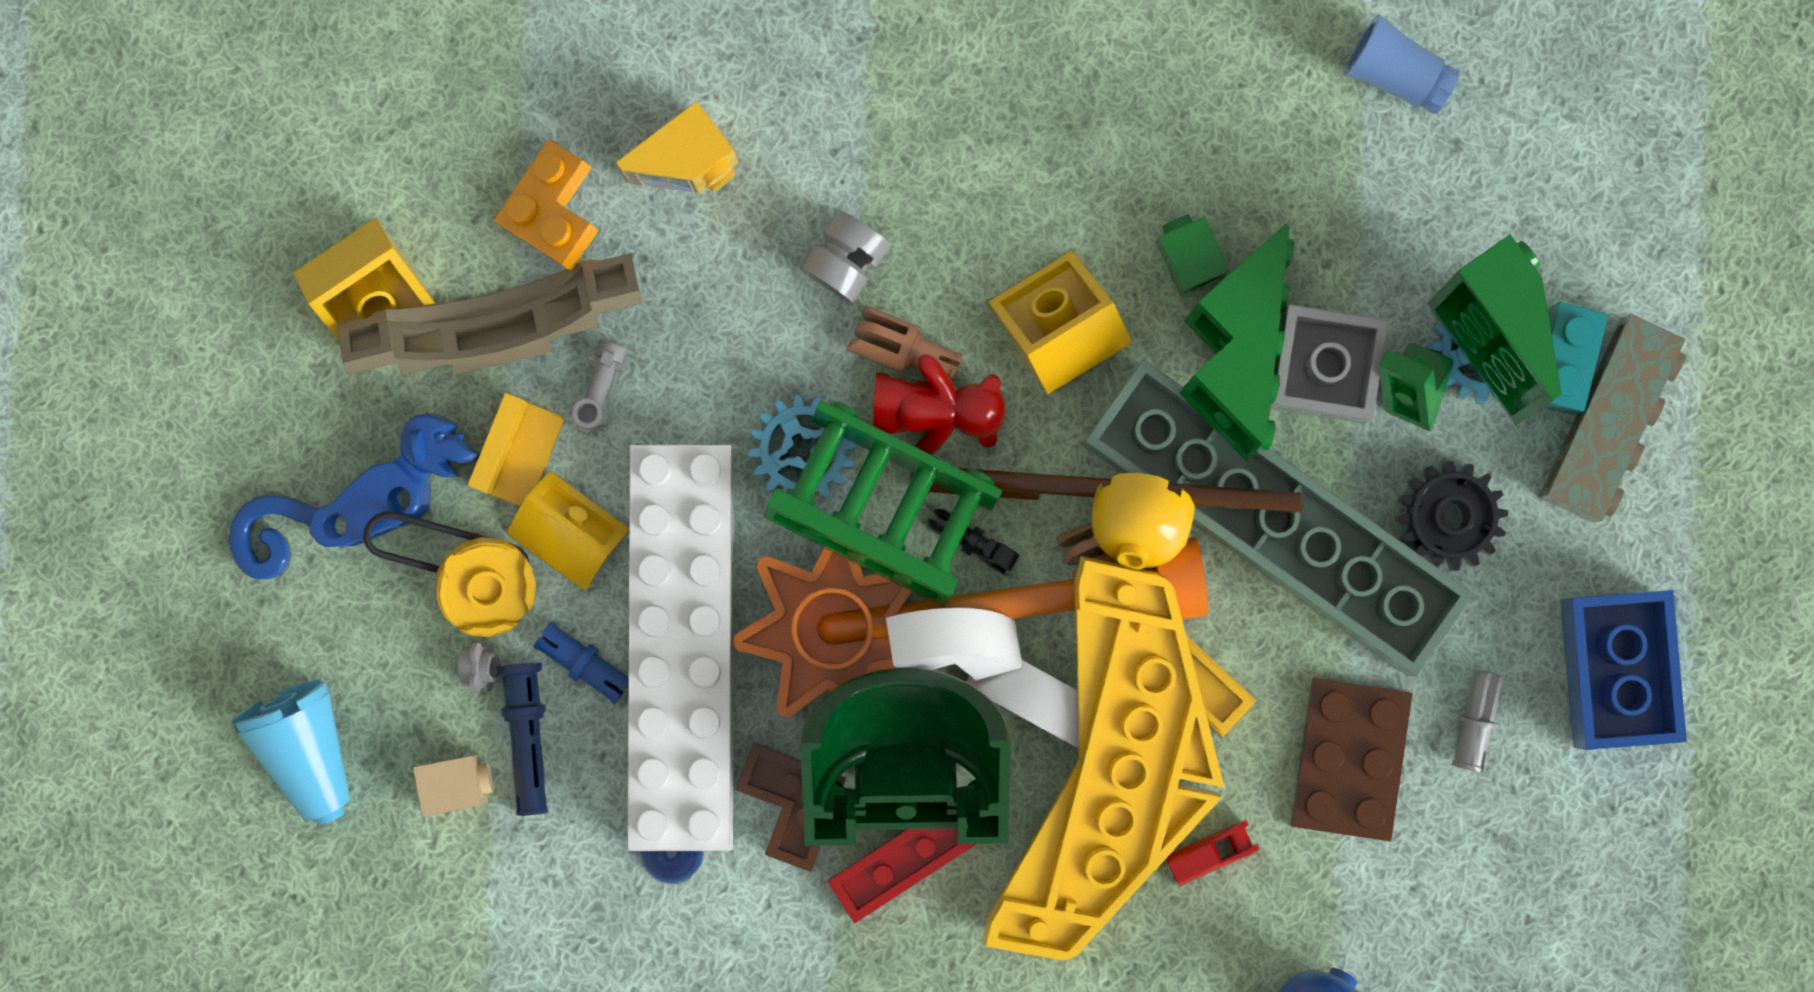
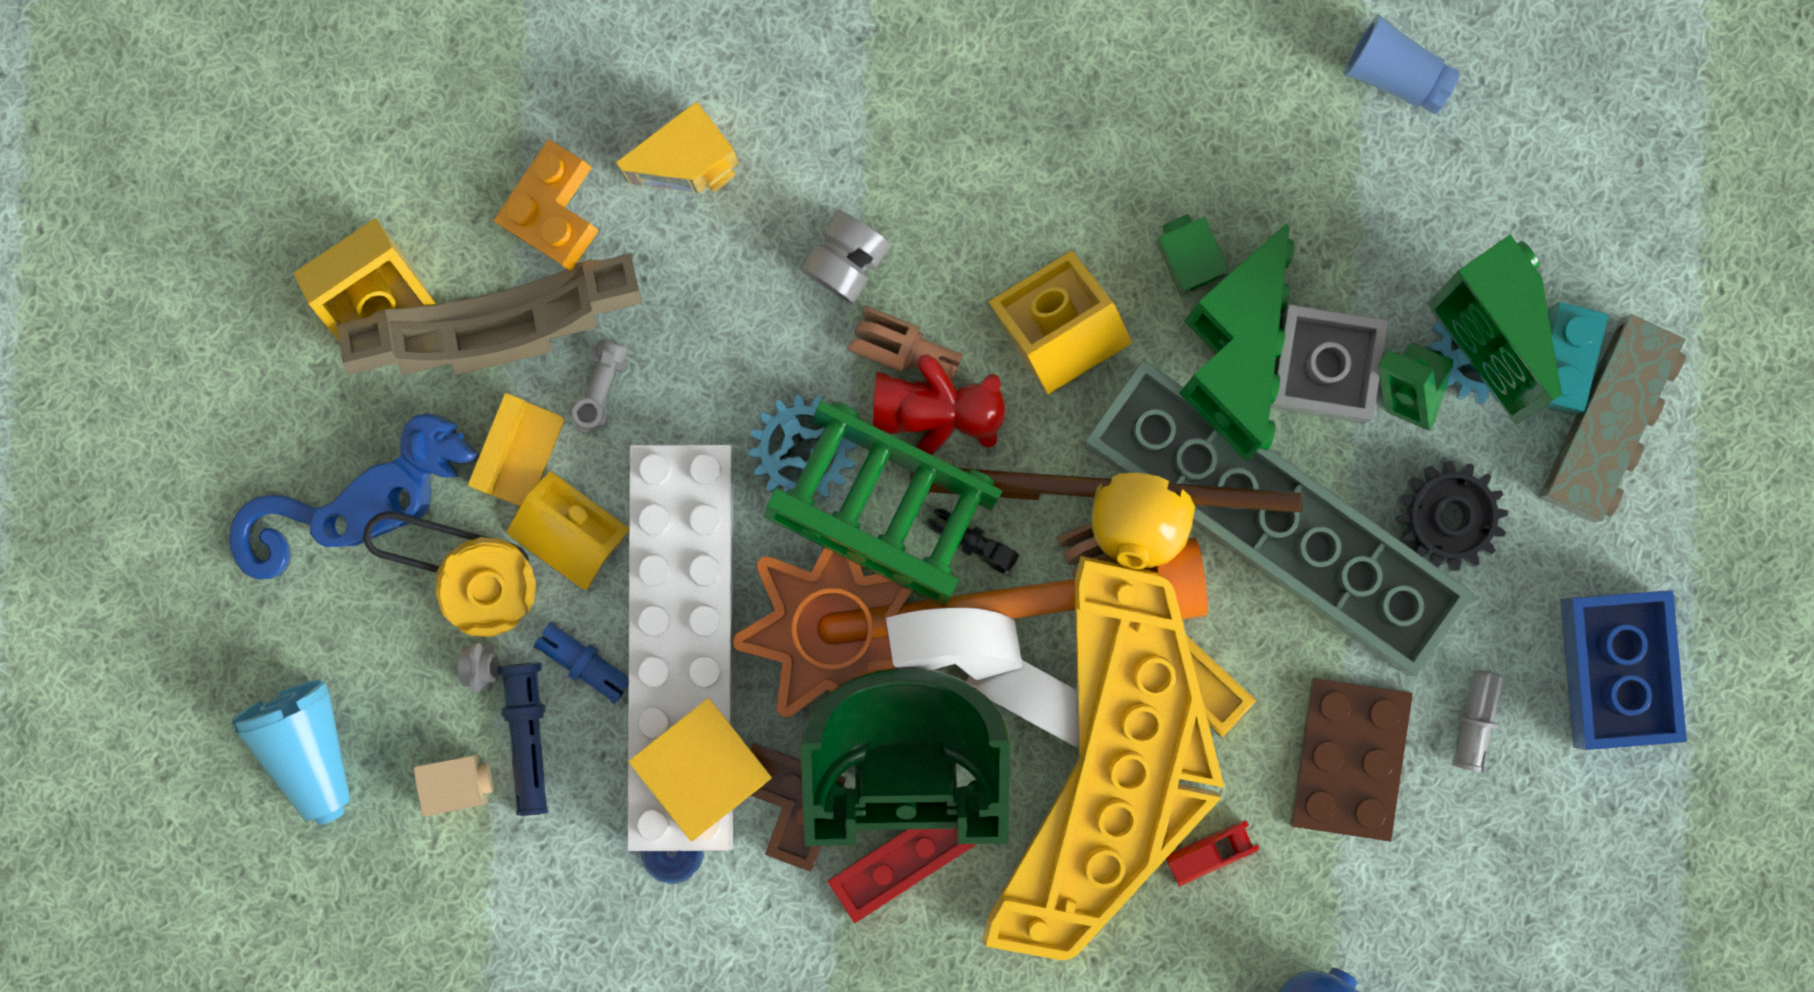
(700, 769): none -> yellow tile

